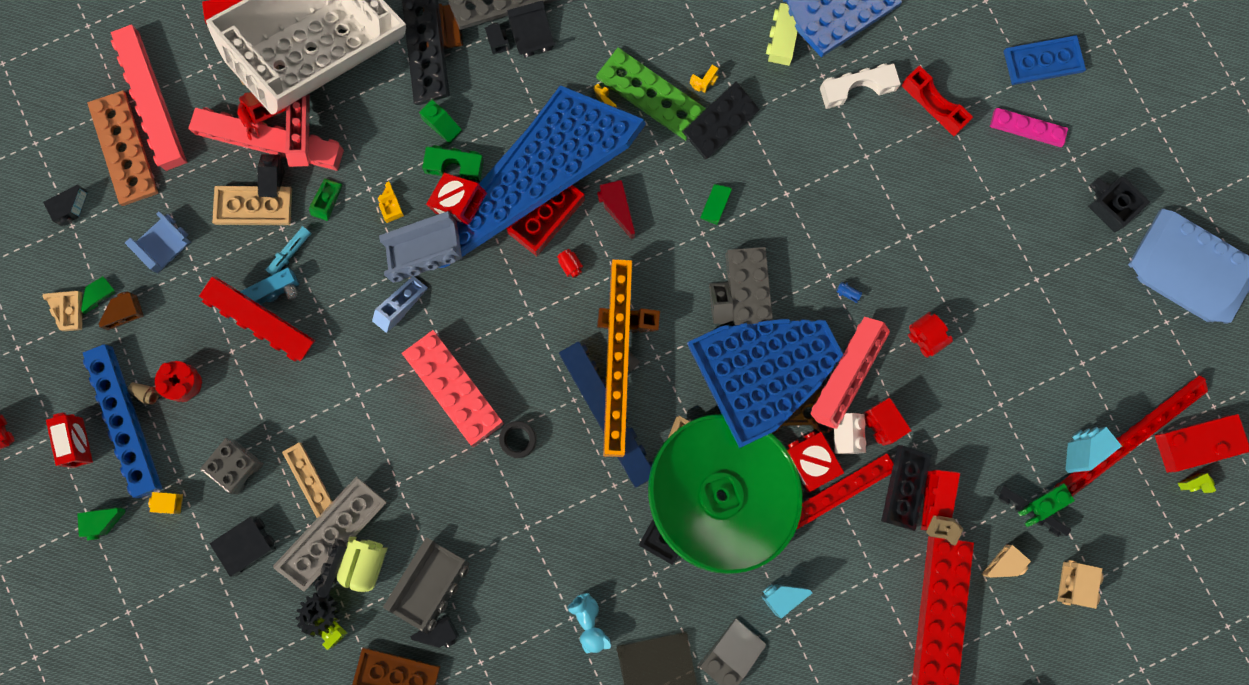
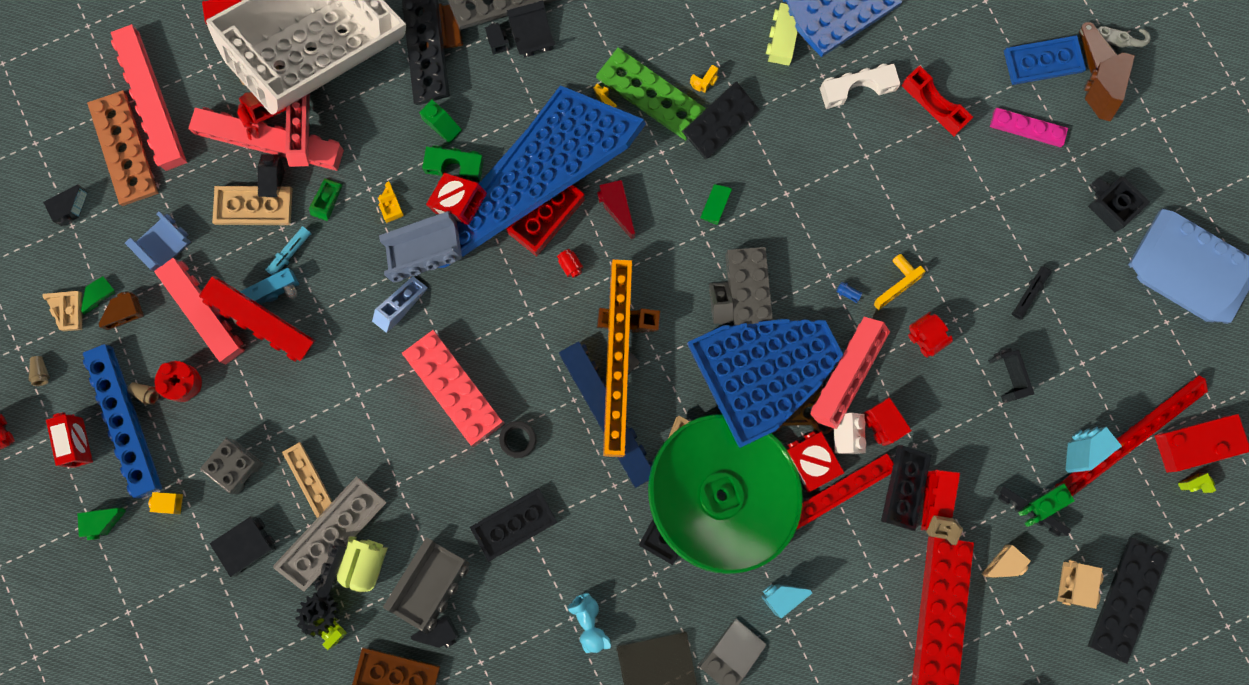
(38, 372): none -> dark tan cone
(204, 318): none -> coral brick
(513, 525): none -> black plate
(912, 276): none -> yellow piece
(1017, 373): none -> black panel
(1035, 286): none -> black pin
(1107, 69): none -> reddish brown slope
(1128, 600): none -> black plate

